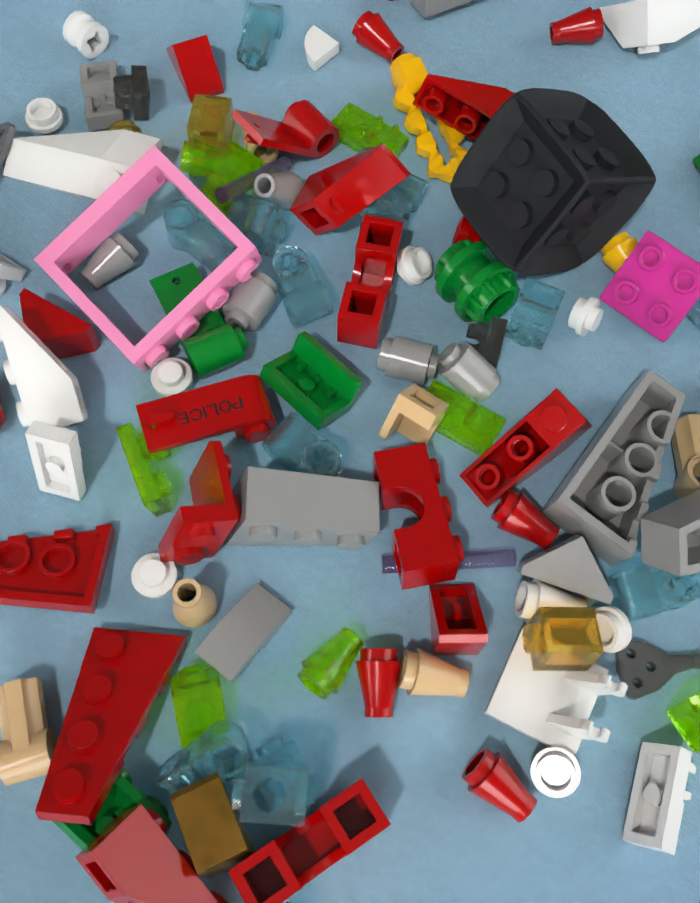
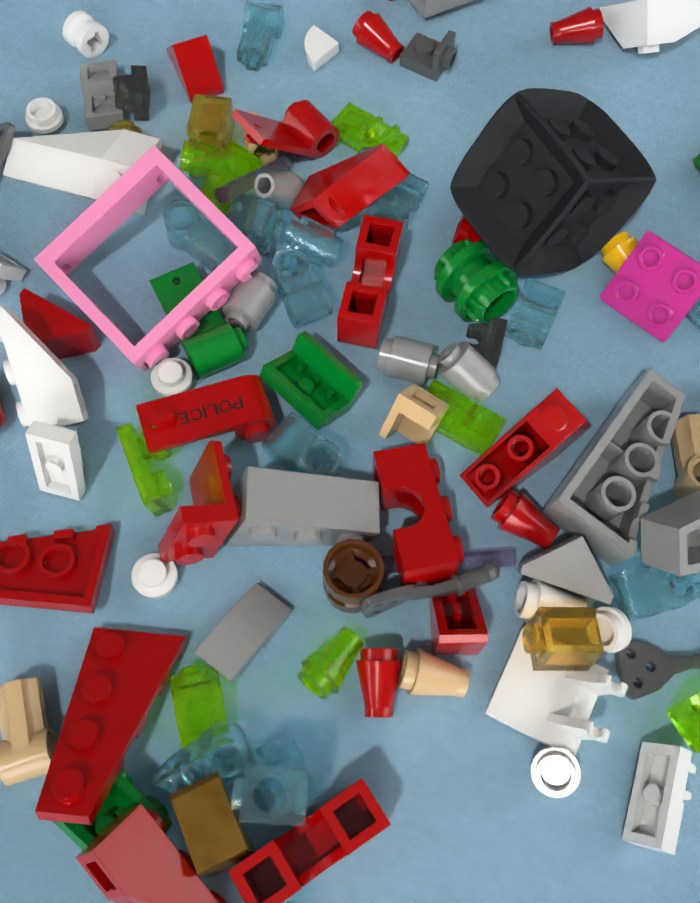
(110, 260): light grey cone -> none
(197, 611): tan cone -> none
(314, 239): none -> clear light blue brick
(352, 574): none -> reddish brown wheel
(407, 78): yellow sword -> none
(414, 265): white plate -> none
(429, 56): none -> dark grey bracket
(456, 584): none -> dark grey piece
(460, 103): red slope -> none
(497, 784): red cone -> none
(585, 316): white plate -> none

